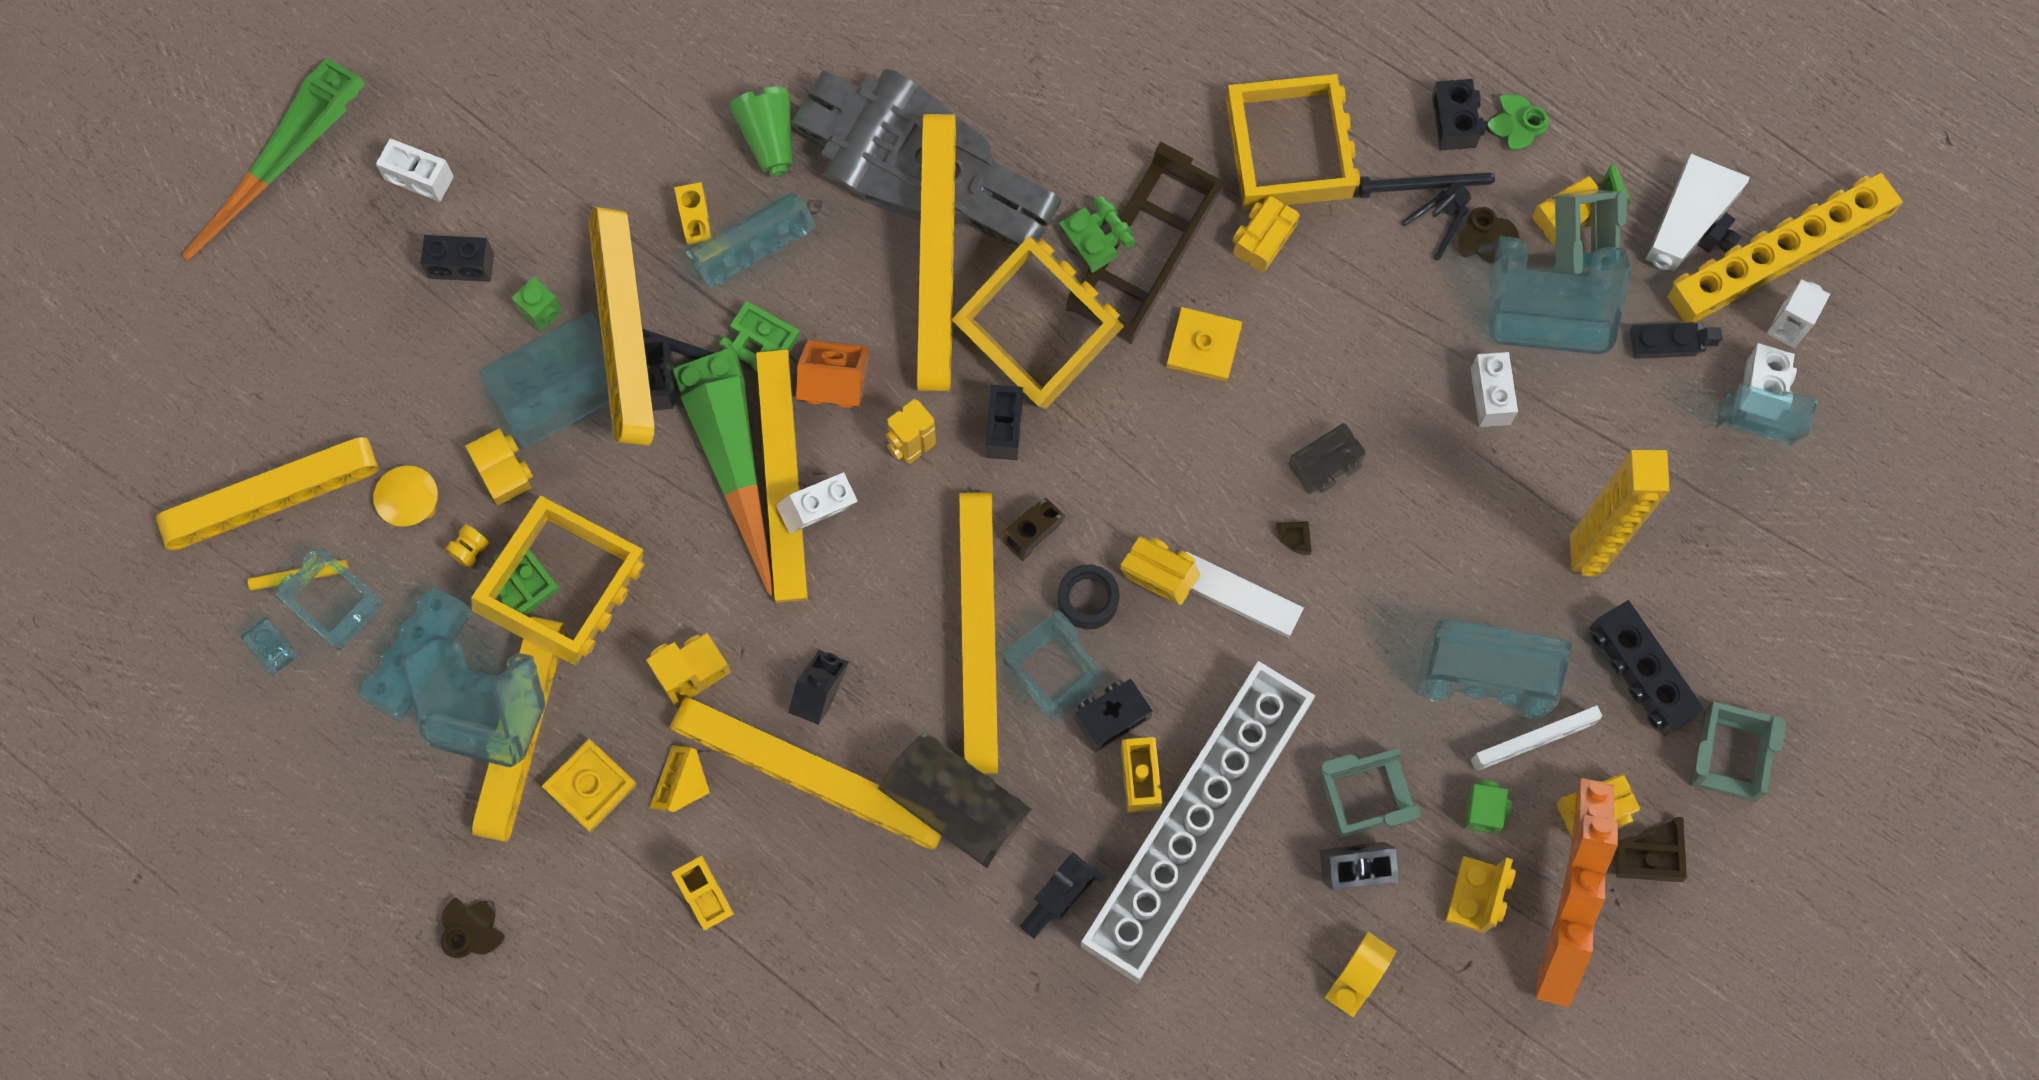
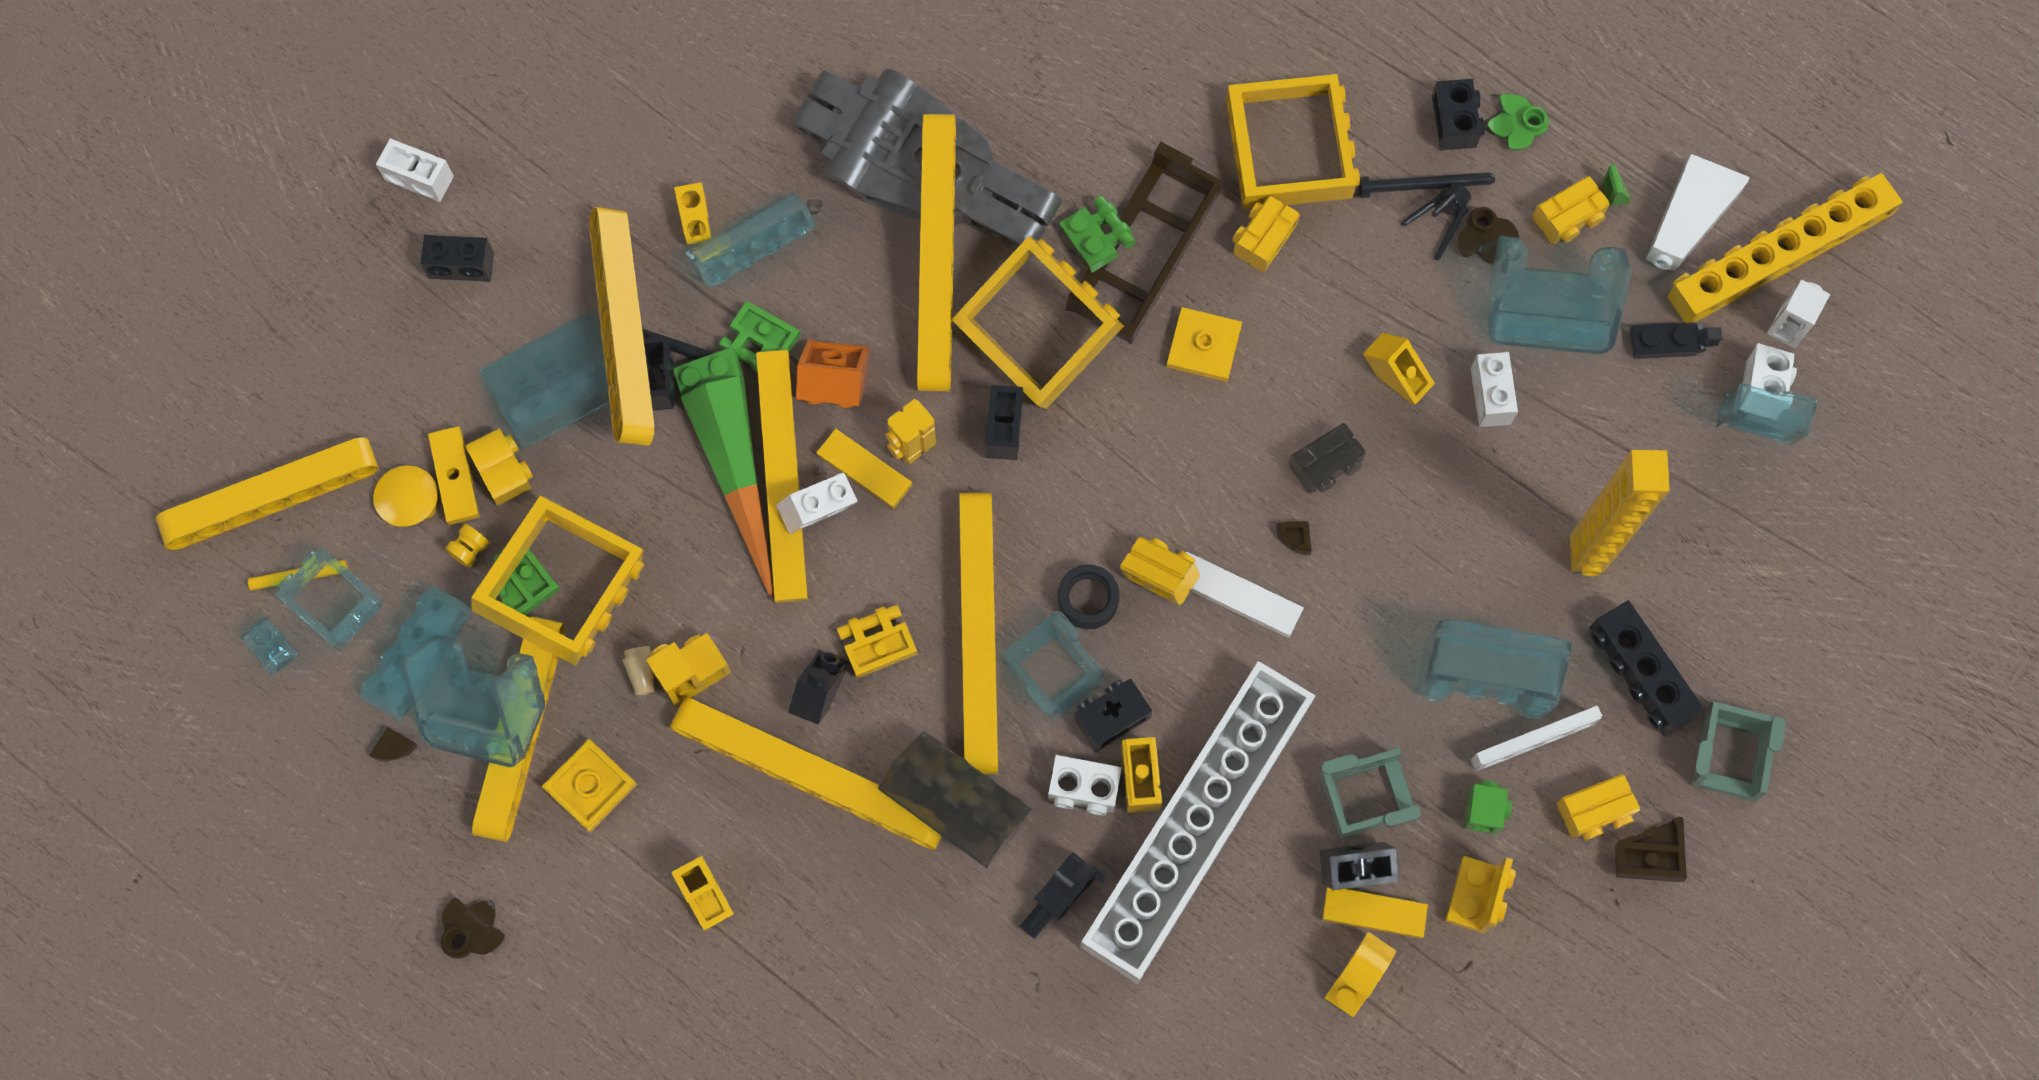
(309, 116): bright green plate -> none
(392, 747): none -> dark brown tile
(451, 459): none -> yellow tile
(537, 304): bright green brick -> none
(639, 670): none -> tan cone
(680, 780): yellow slope -> none
(766, 127): bright green cone -> none
(864, 469): none -> yellow tile
(879, 649): none -> yellow plate
(1032, 528): dark brown leg -> none
(1086, 775): none -> white brick
(1375, 912): none -> yellow tile
(1399, 367): none -> yellow slope
(1582, 894): orange arch -> none
(1607, 216): sand green piece -> none
(1721, 235): black tile -> none

